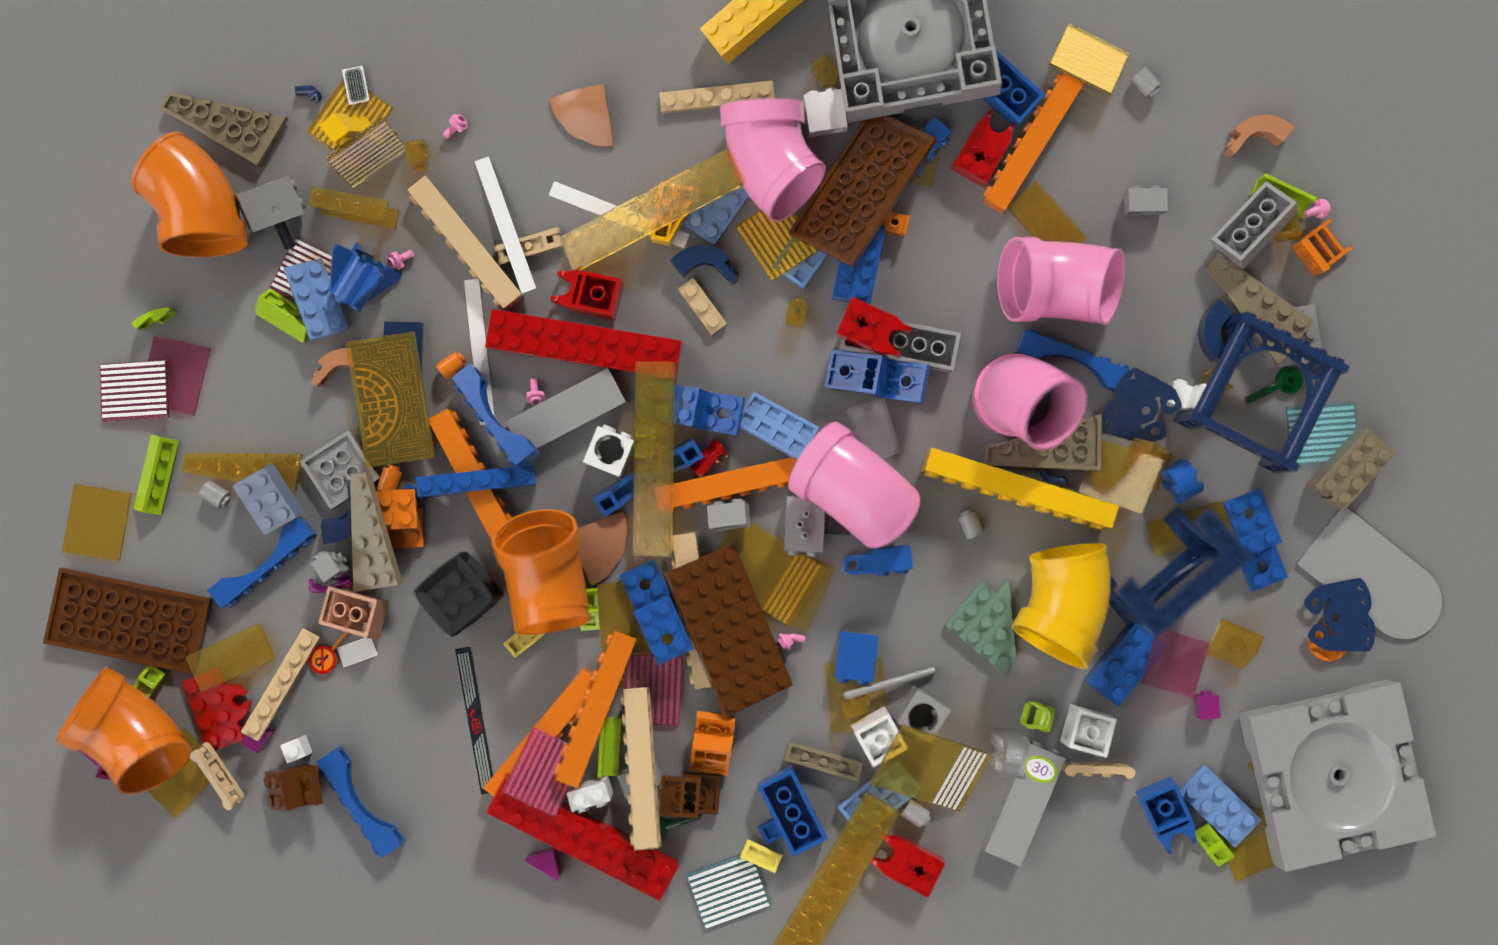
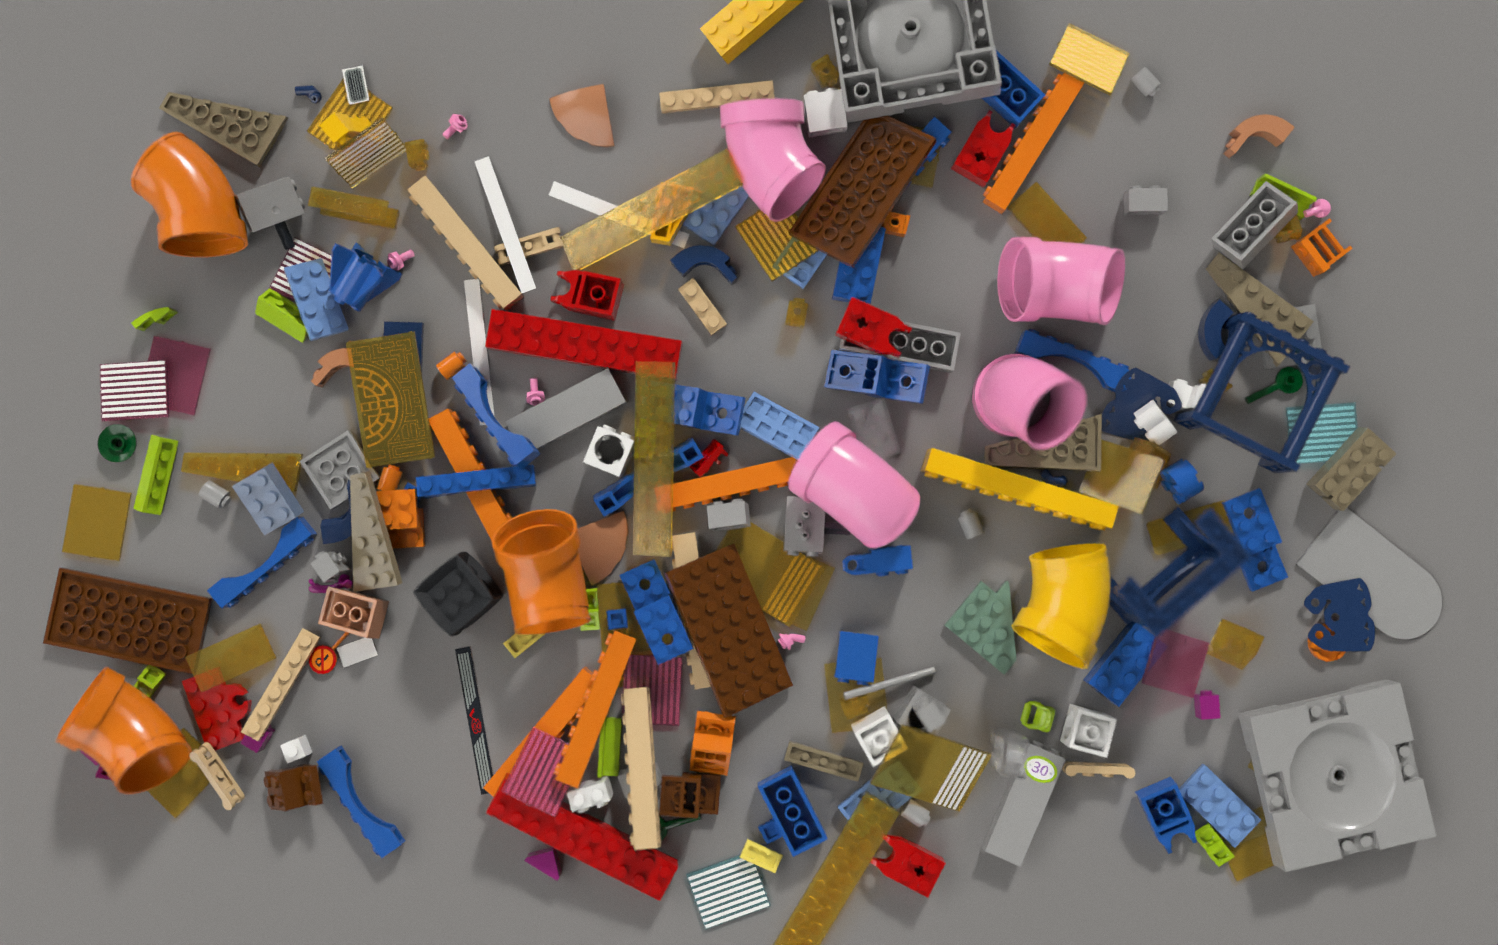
(109, 440): none -> dark green dish
(617, 619): none -> blue tile
(928, 713): none -> light grey brick
(1155, 423): none -> white brick

